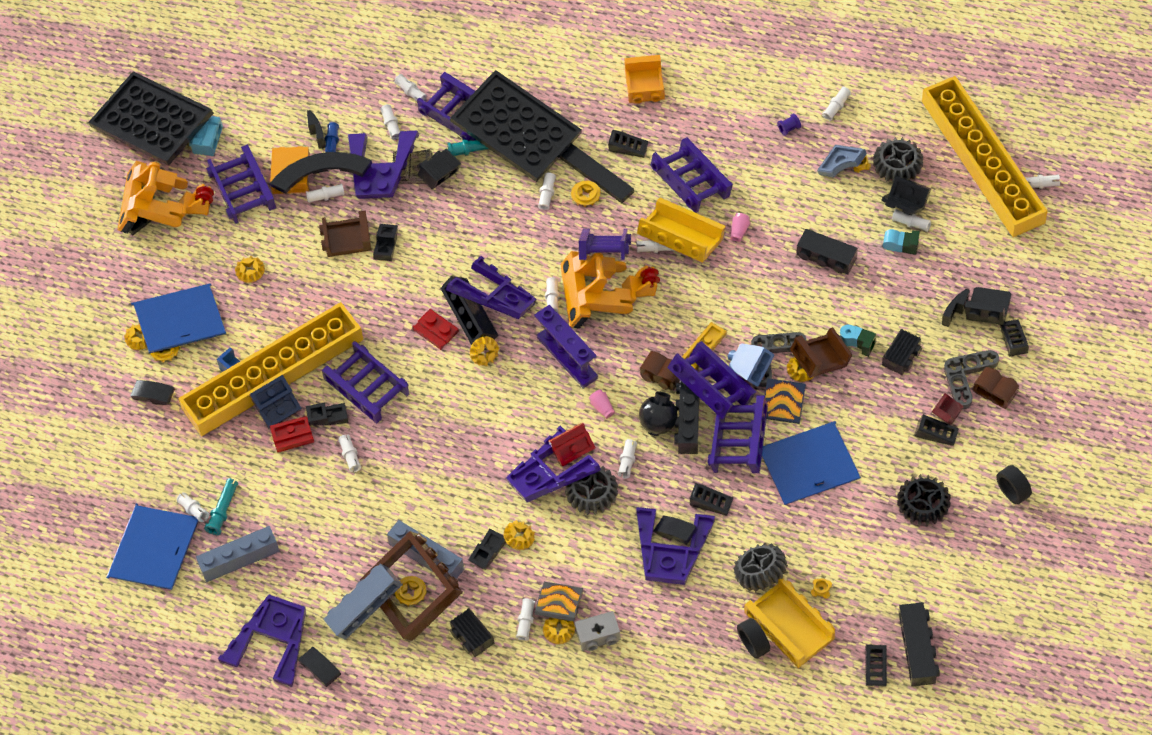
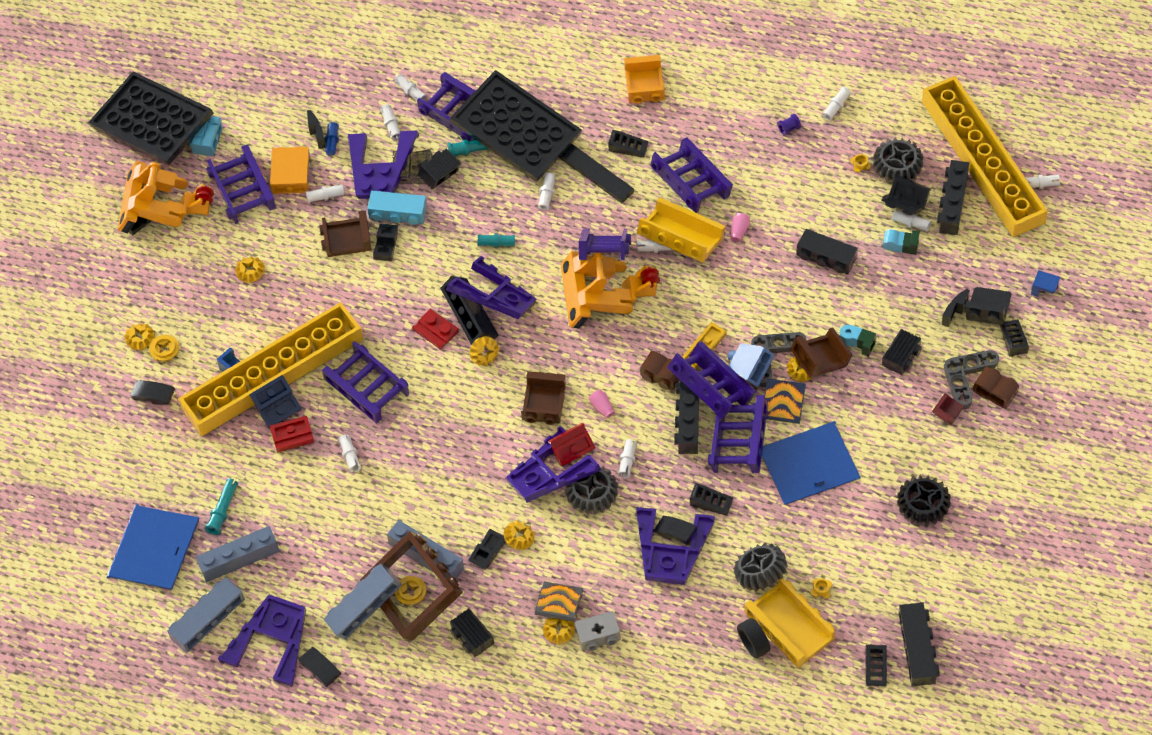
(179, 318): blue piece -> none
(192, 507): white pin -> none
(205, 615): none -> sand blue brick
(319, 163): black tile -> none
(327, 415): black slope -> none
(397, 207): none -> medium azure brick
(496, 240): none -> teal pin
(525, 619): white pin -> none
(544, 397): none -> reddish brown panel
(552, 294): white pin -> none
(566, 346): dark purple fence -> none
(588, 187): yellow gear -> none
(658, 414): black brick -> none
(840, 159): sand blue tile -> none
(934, 436): black slope -> none
(954, 197): none -> black brick
(1014, 484): black tyre -> none
(1045, 282): none -> blue panel

